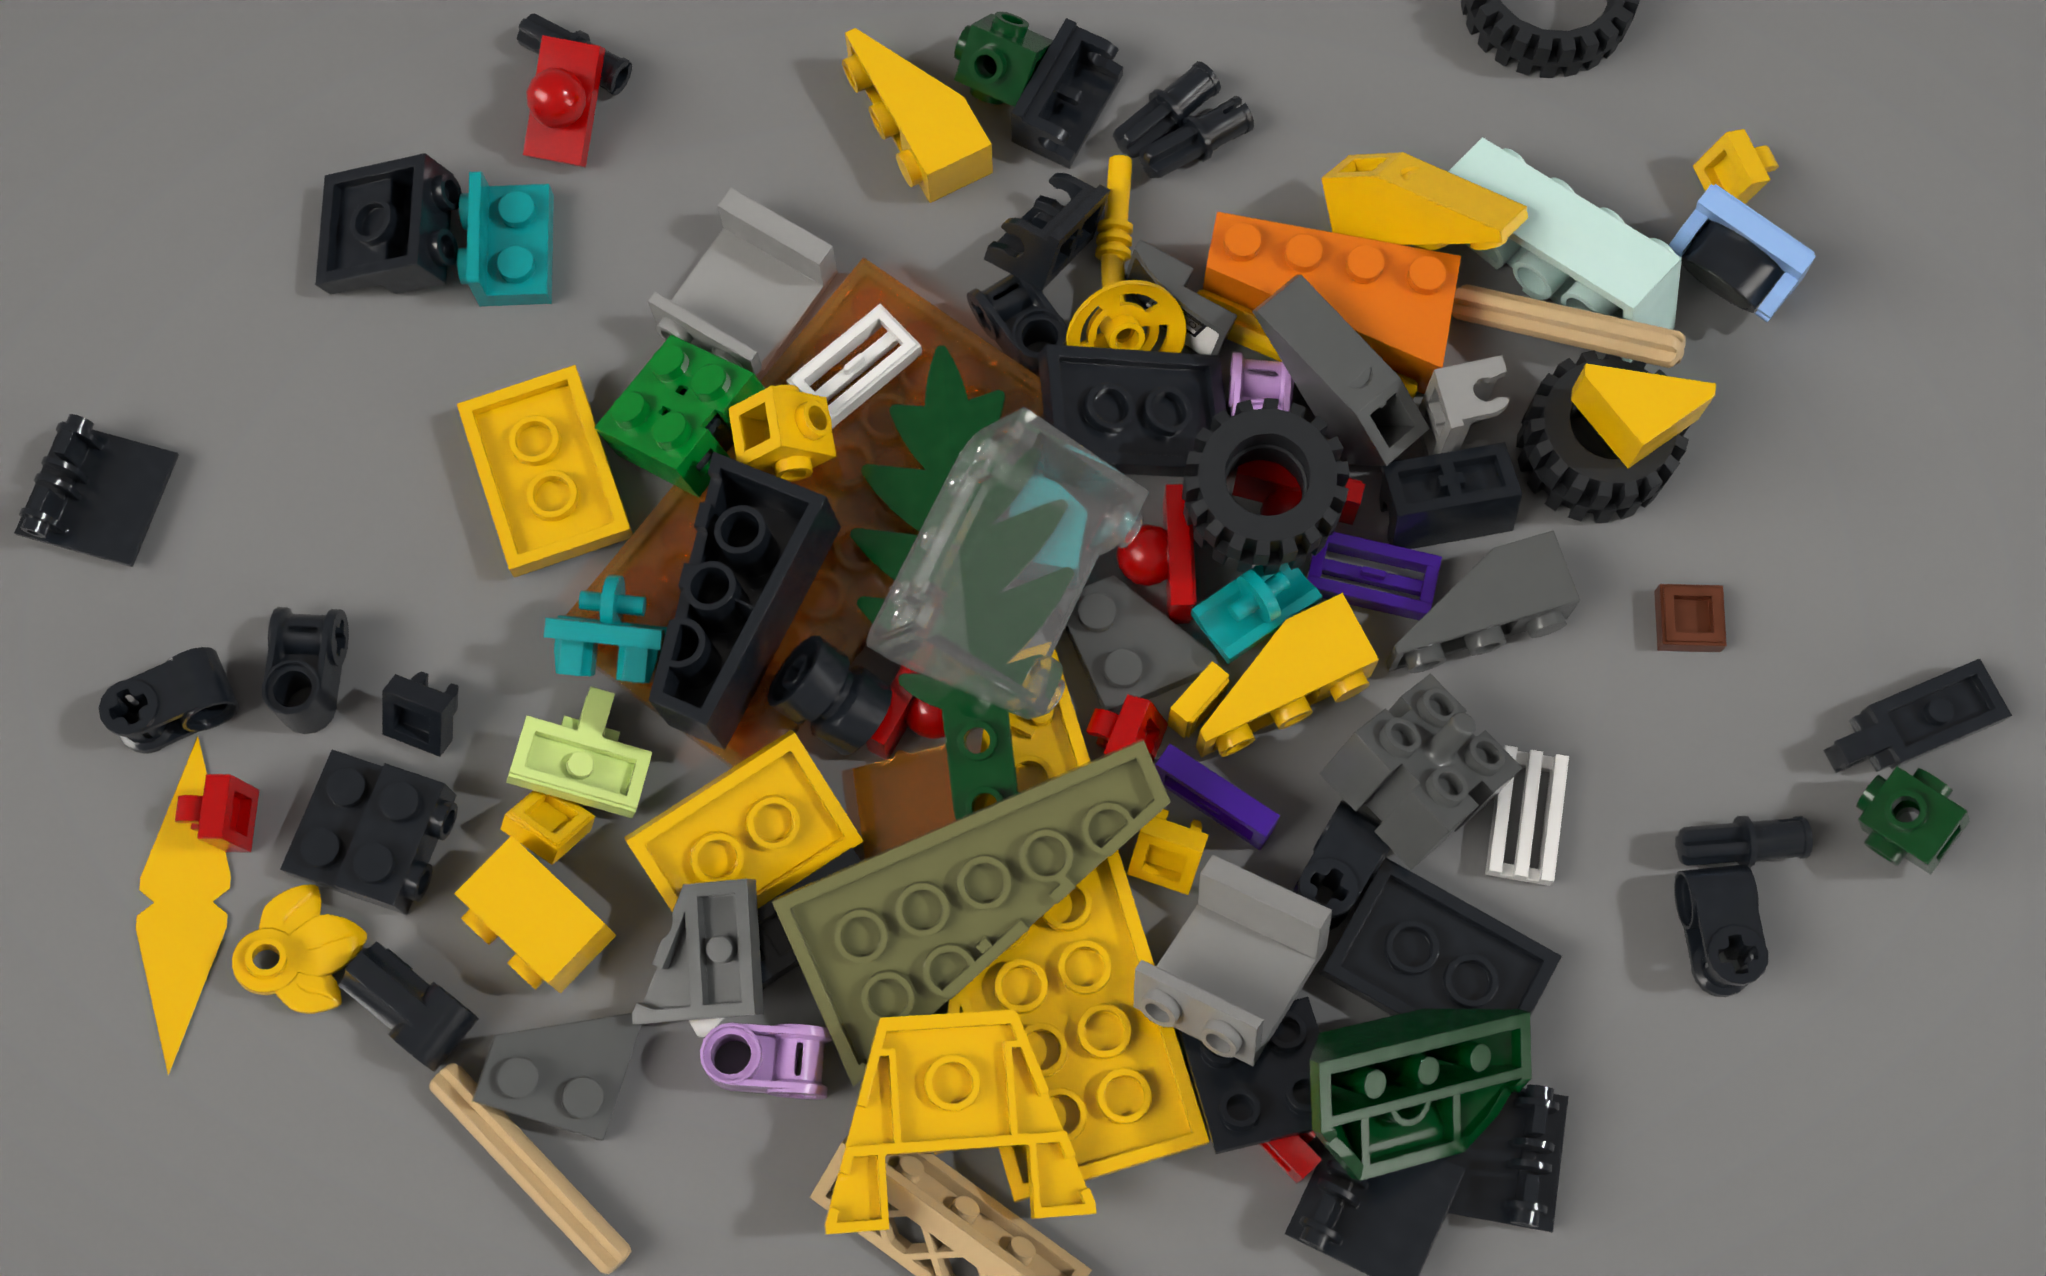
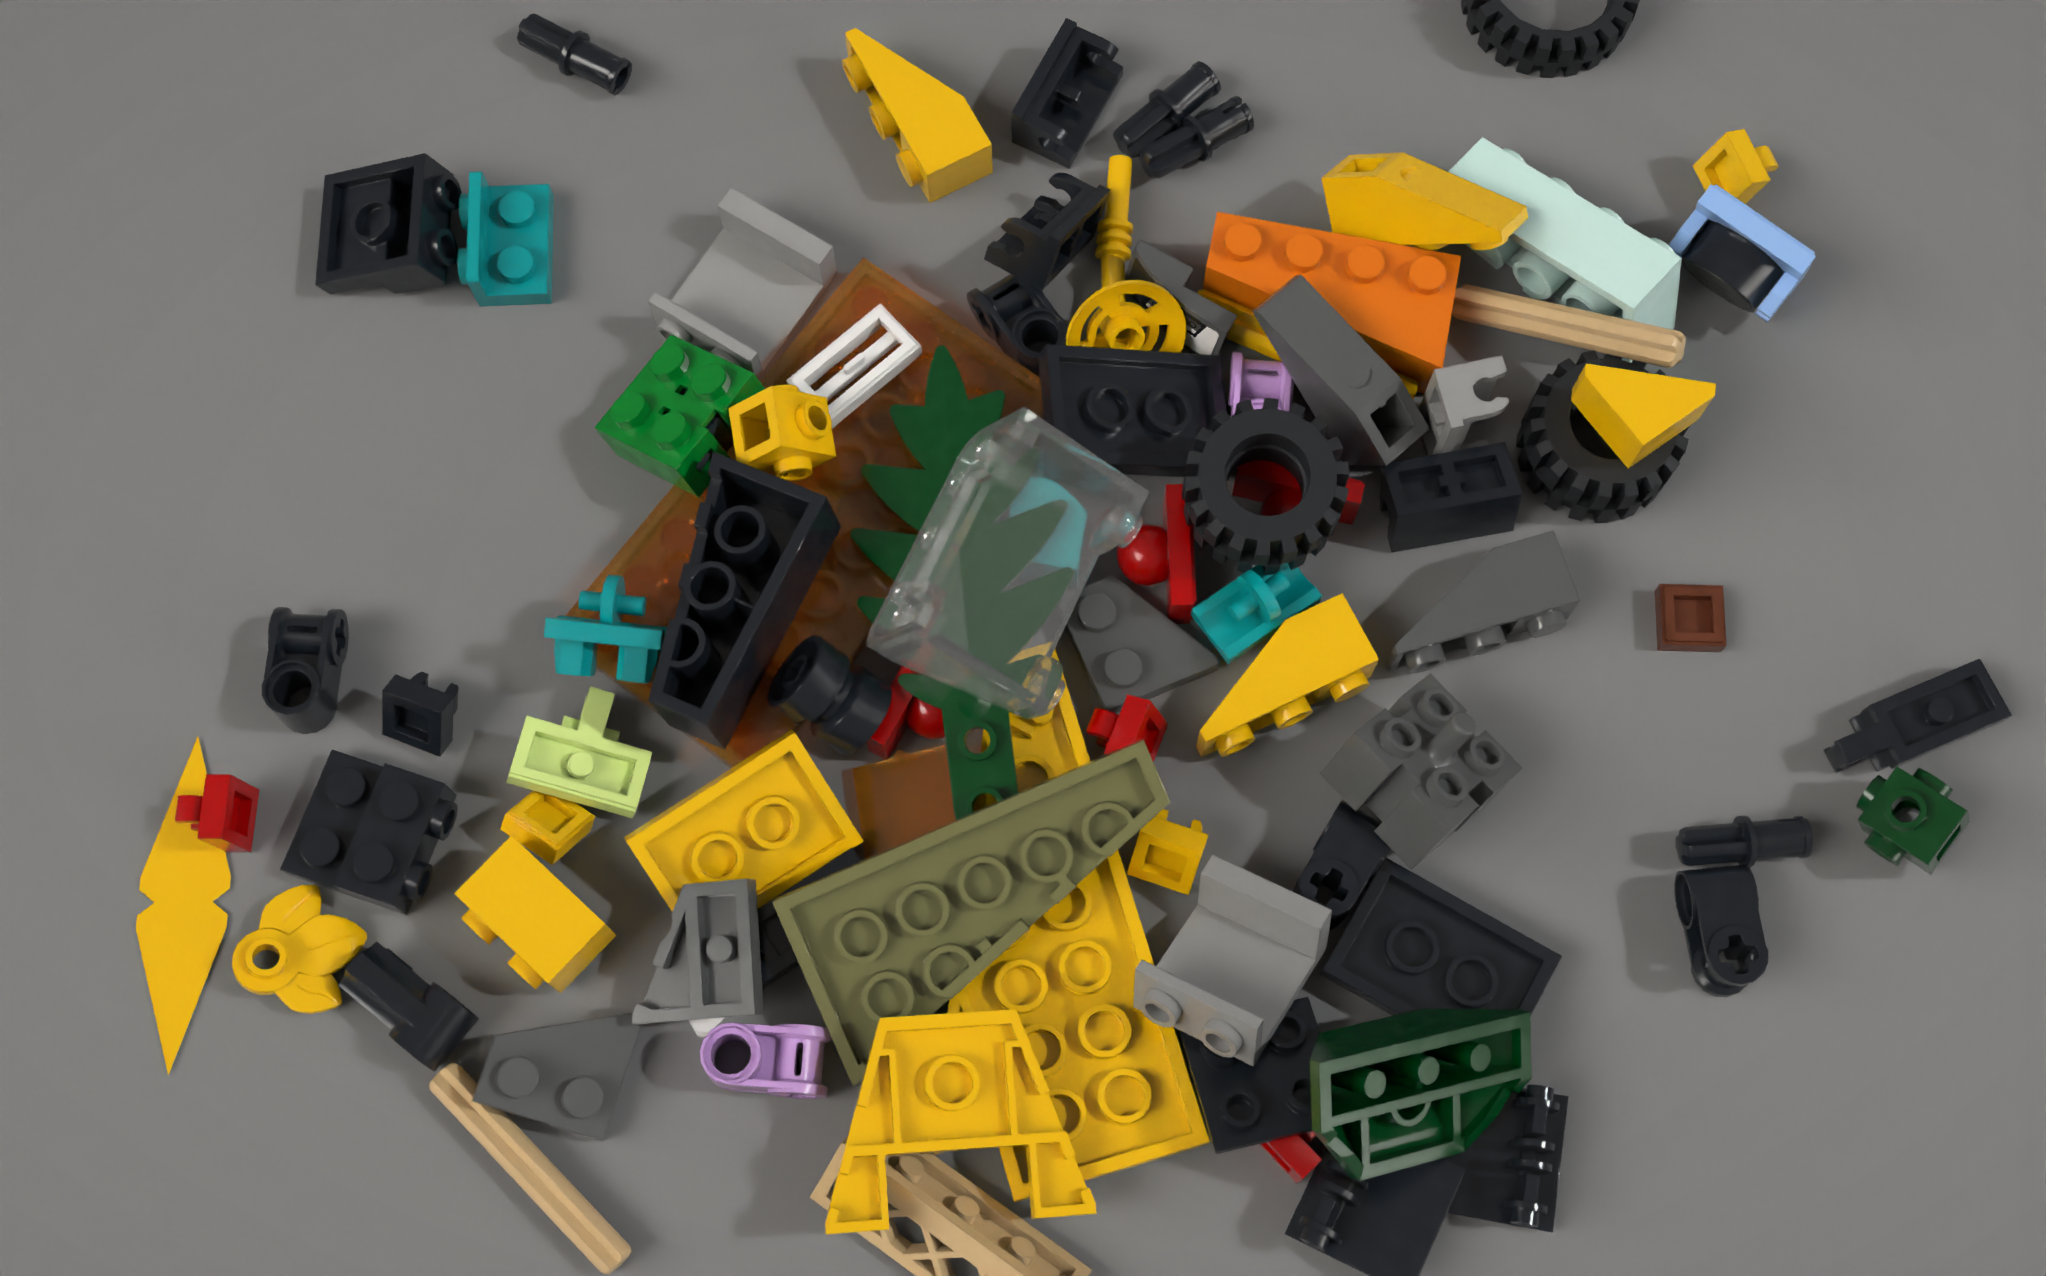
(96, 492): black hinge -> none
(172, 701): black piece -> none
(544, 471): yellow plate -> none
(563, 101): red tile -> none
(999, 57): dark green brick -> none
(1198, 700): yellow tile -> none
(1216, 797): dark purple tile -> none
(1379, 553): dark purple tile -> none
(1534, 762): white tile -> none

